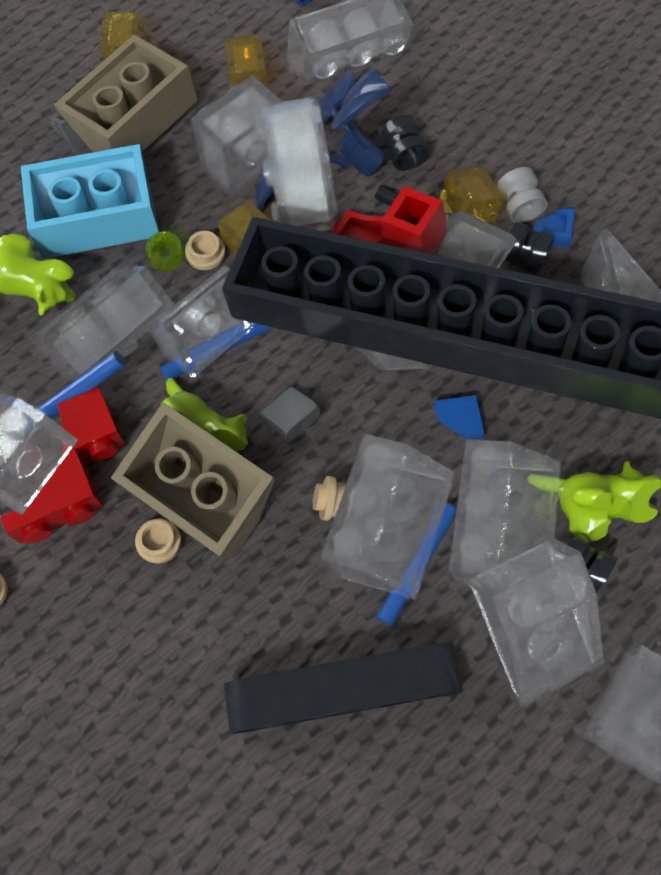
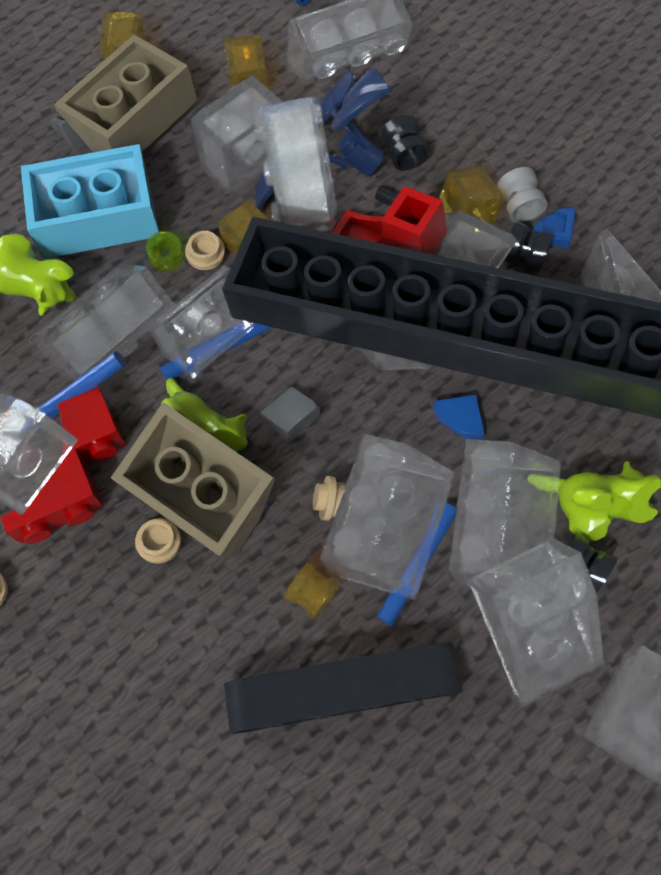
(312, 590): none -> clear yellow wheel

